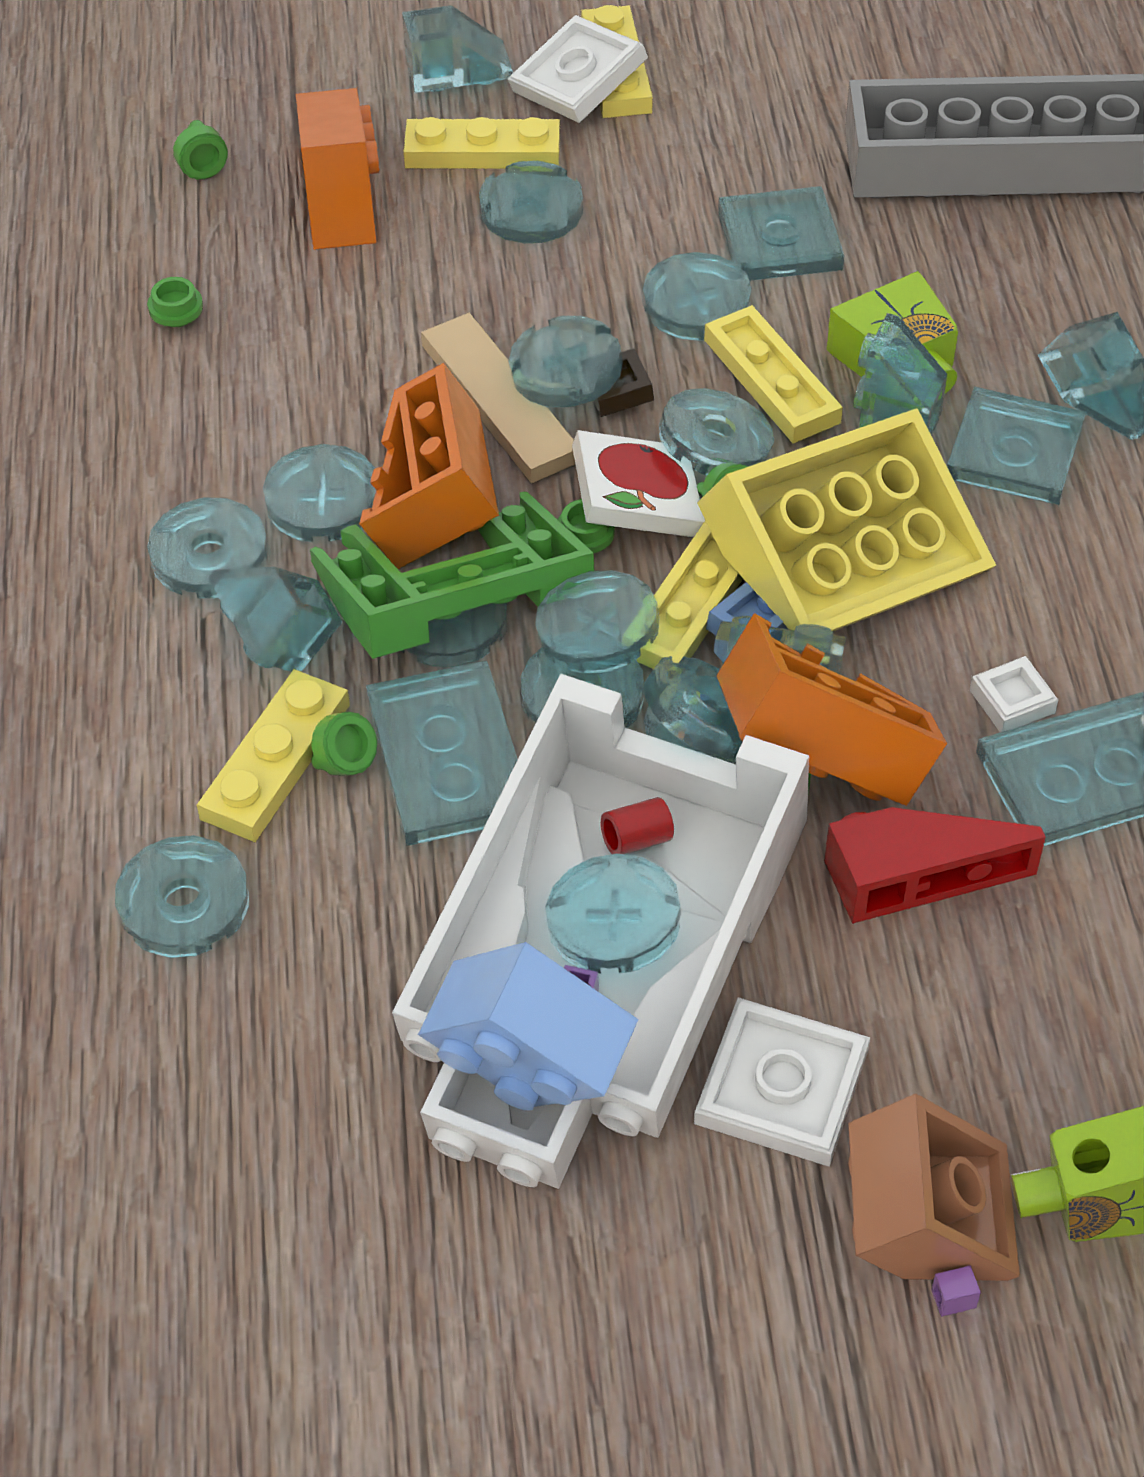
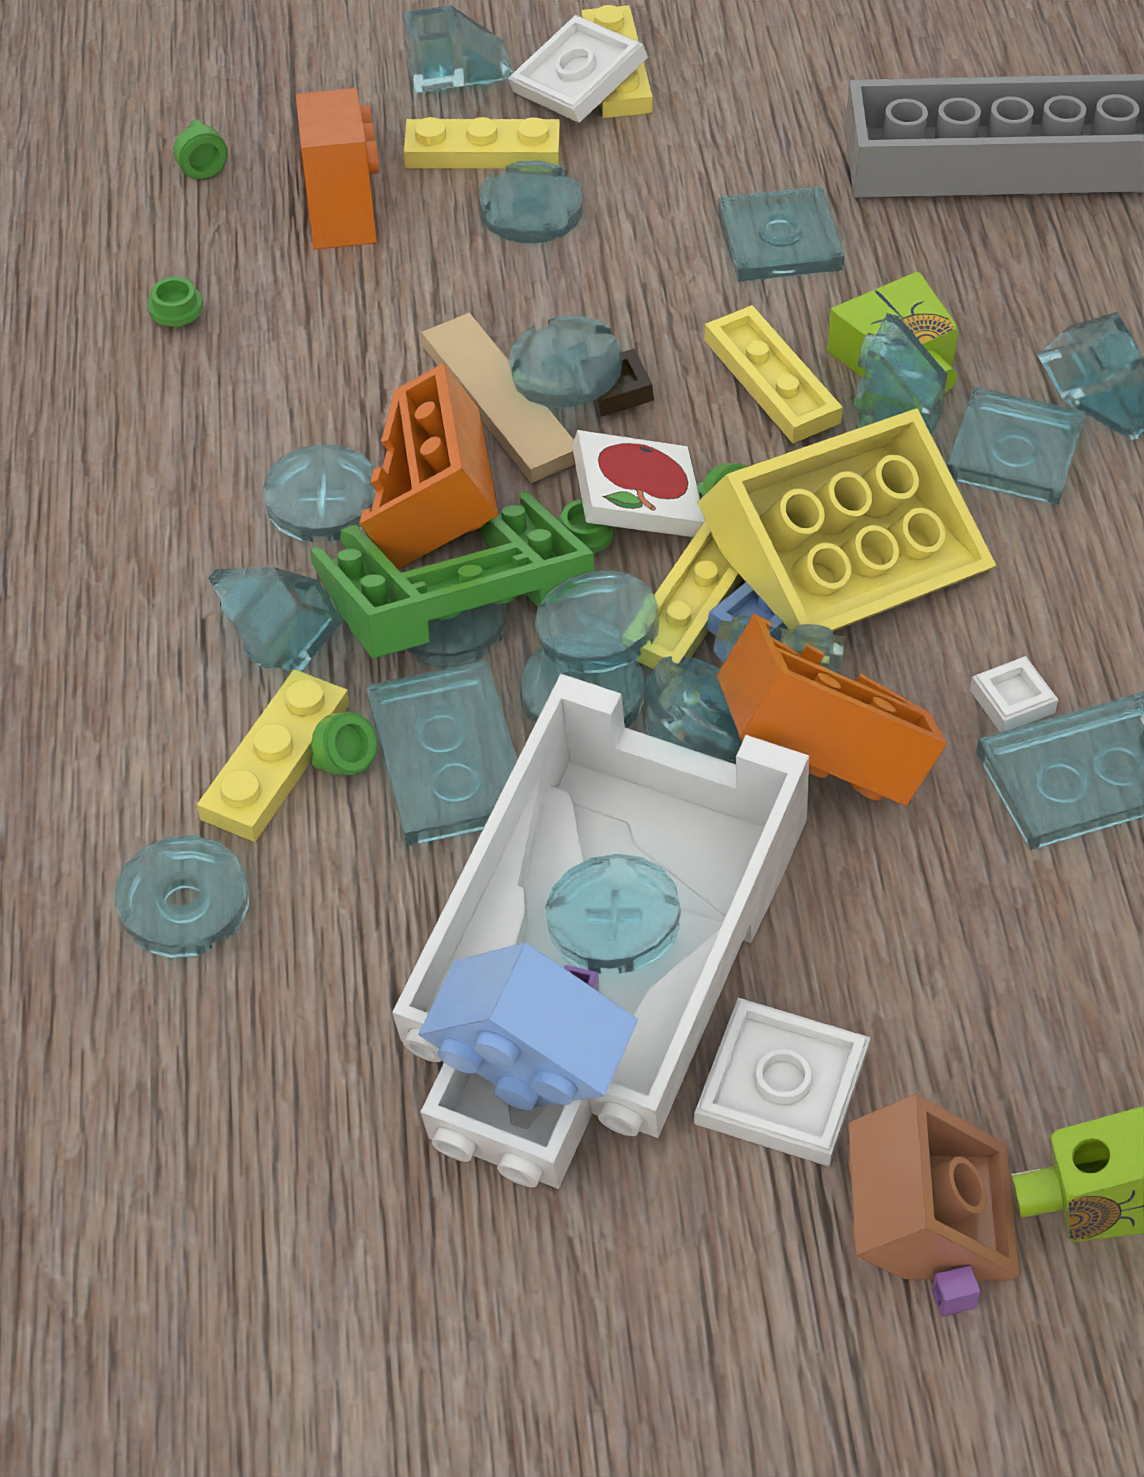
(198, 523): clear light blue tile -> none
(637, 826): red hinge -> none
(692, 291): clear light blue tile -> none
(696, 413): clear light blue tile -> none
(920, 857): red slope -> none

